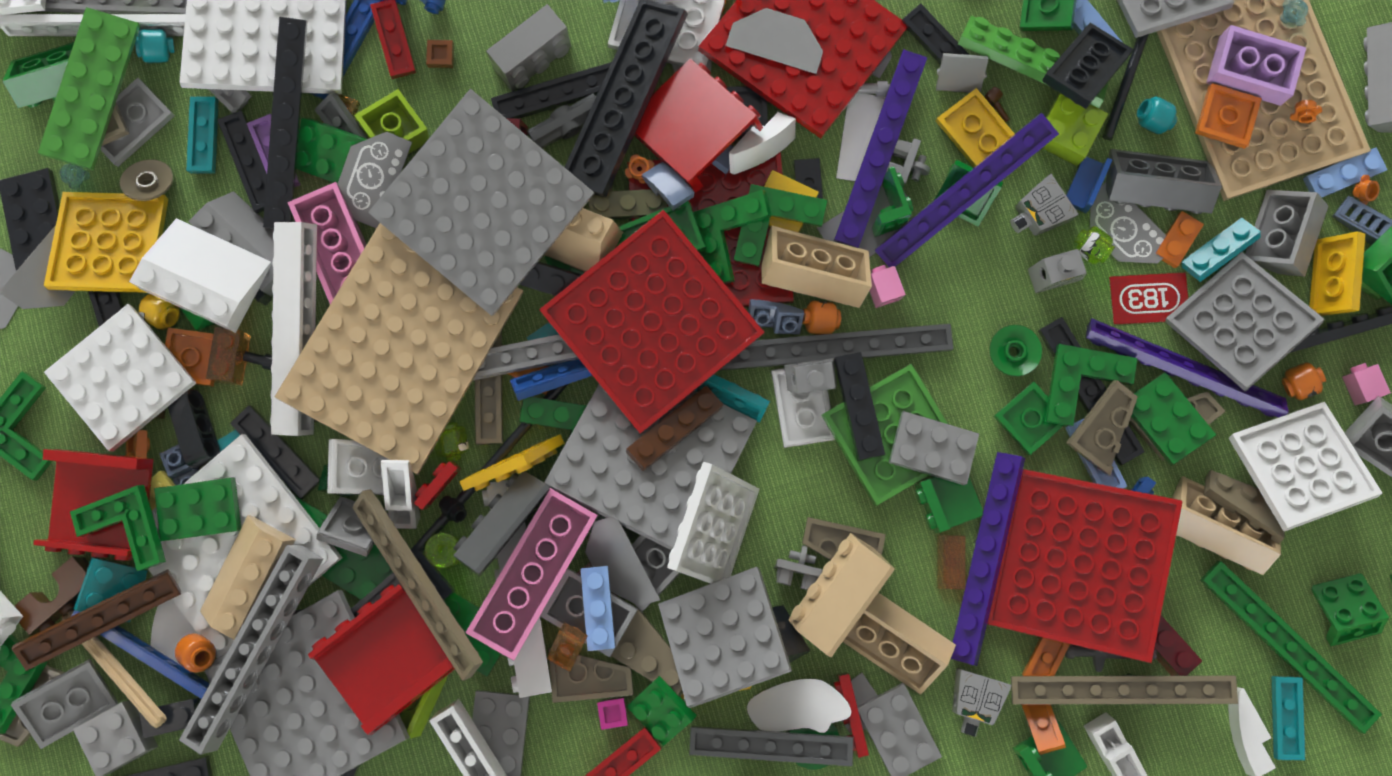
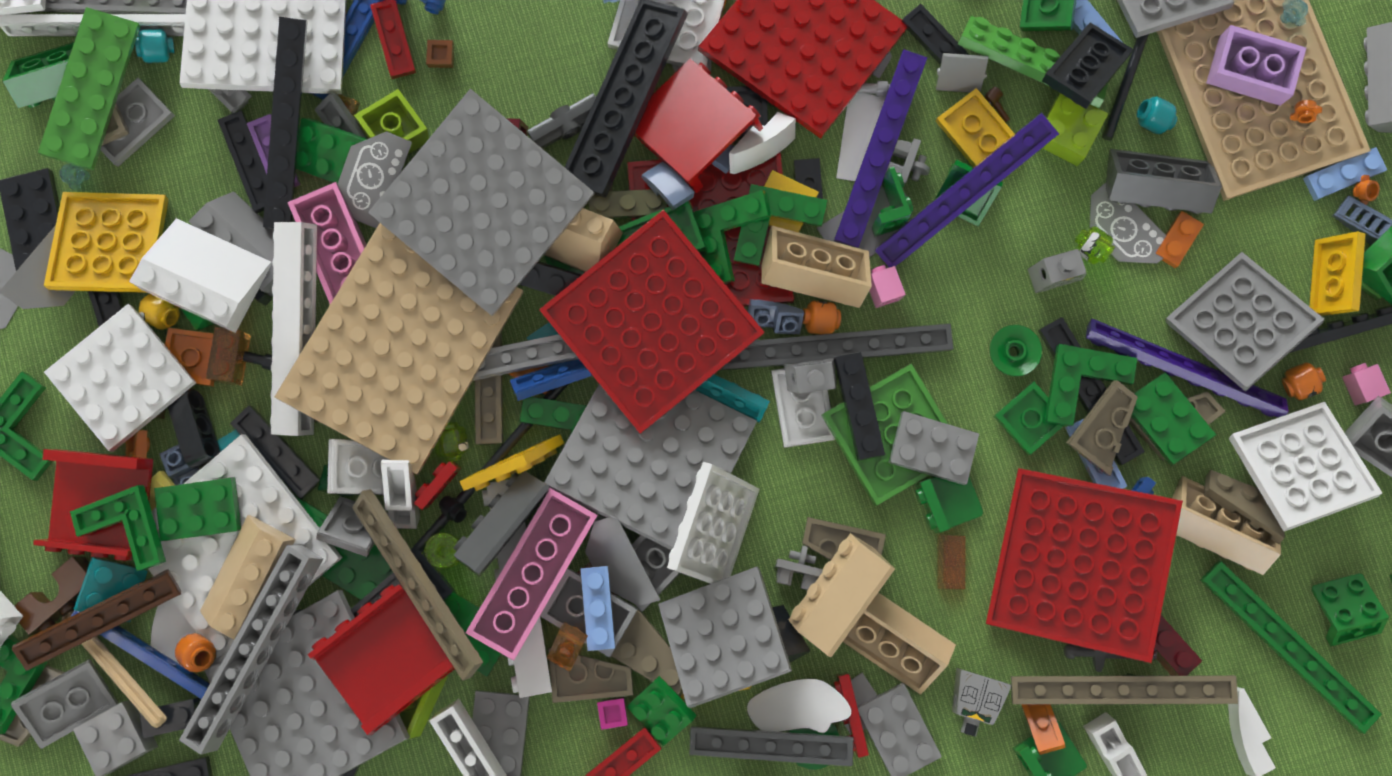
(146, 180): dark tan dish -> none
(202, 135): teal plate -> none
(529, 48): light grey brick -> none
(551, 93): black plate -> none
(635, 162): orange plate -> none
(674, 428): reddish brown plate -> none
(777, 39): light grey sticker -> none
(987, 558): dark purple plate -> none
(1043, 208): light grey torso -> none
(1046, 658): orange plate -> none
(1087, 183): blue panel -> none
(1146, 297): red sticker -> none
(1221, 249): plate -> none
(1228, 115): orange plate -> none
(1288, 231): light grey slope -> none
(1288, 718): teal plate -> none

